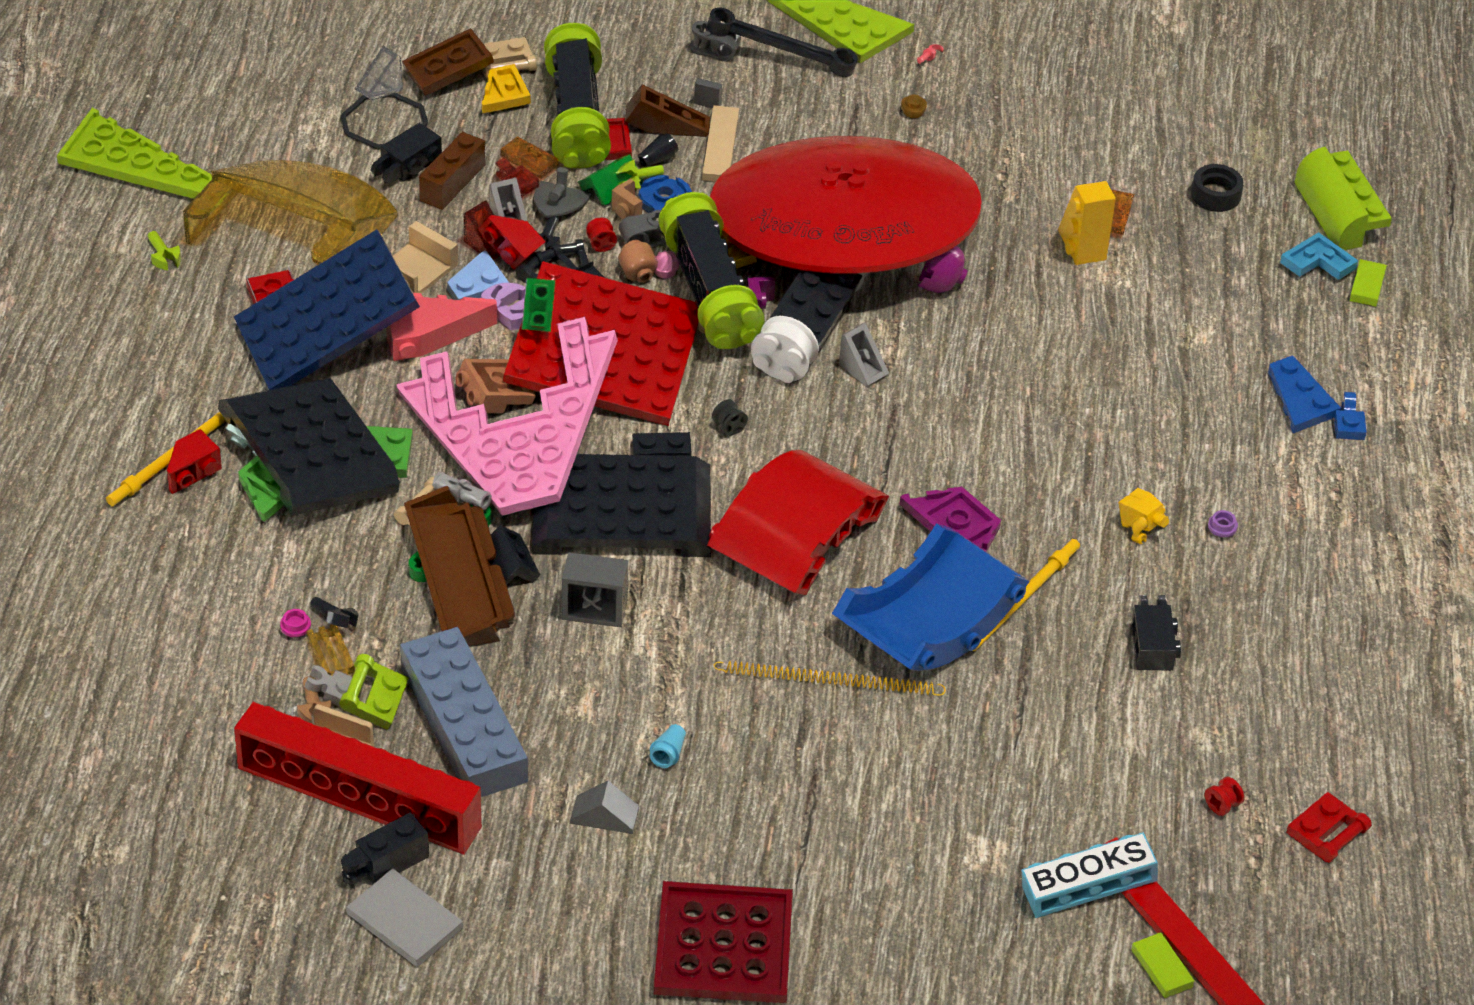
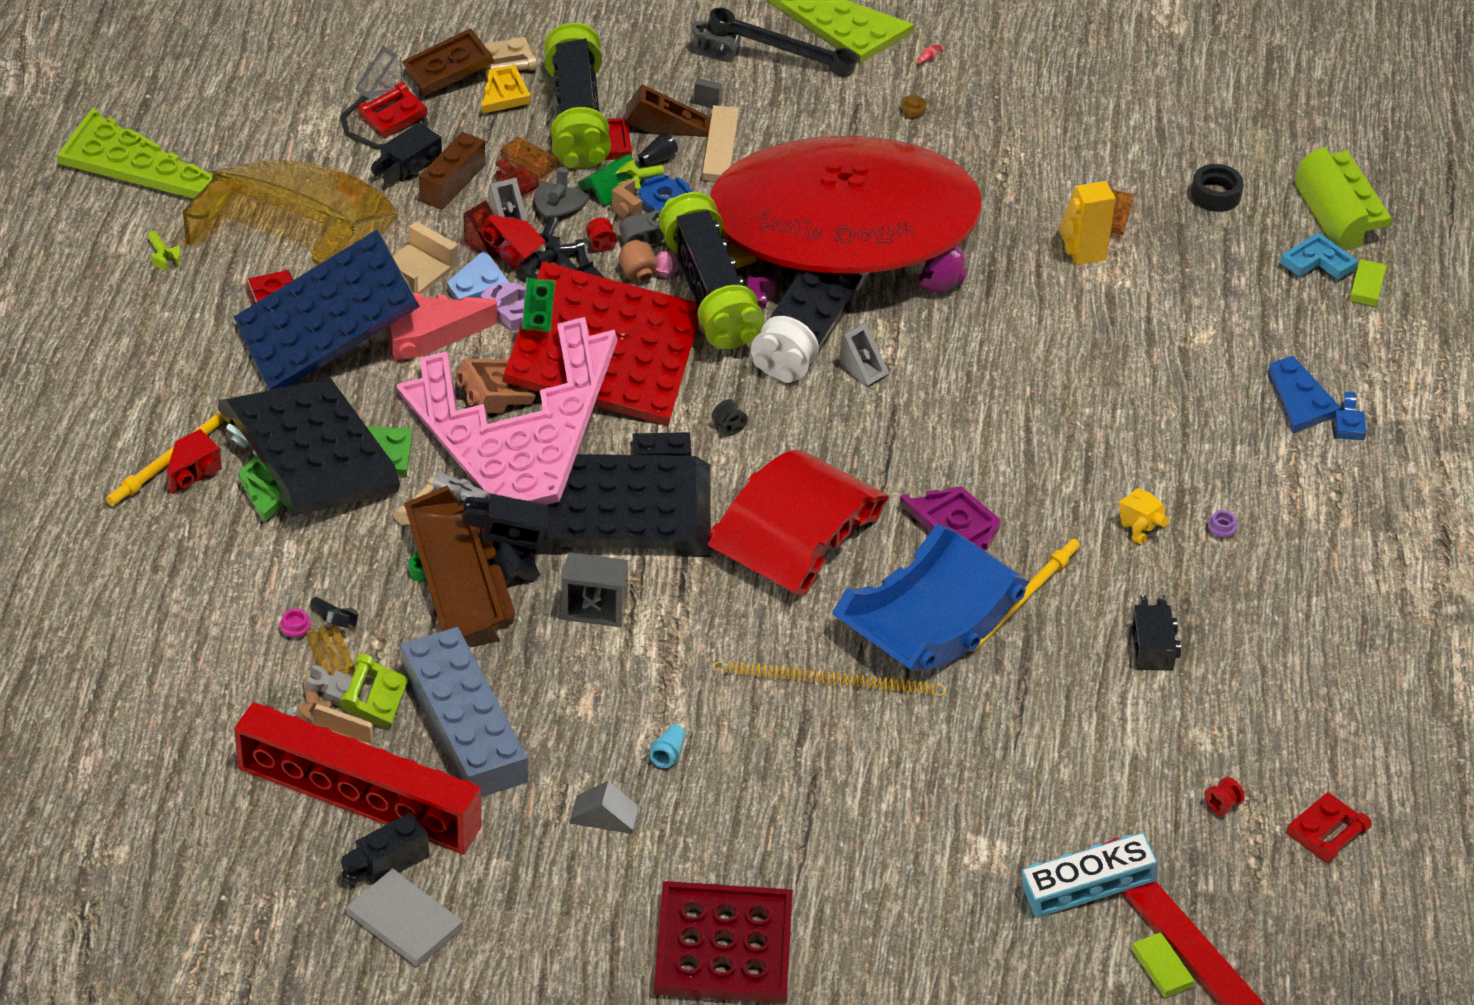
(395, 116): none -> red plate
(507, 519): none -> black hinge

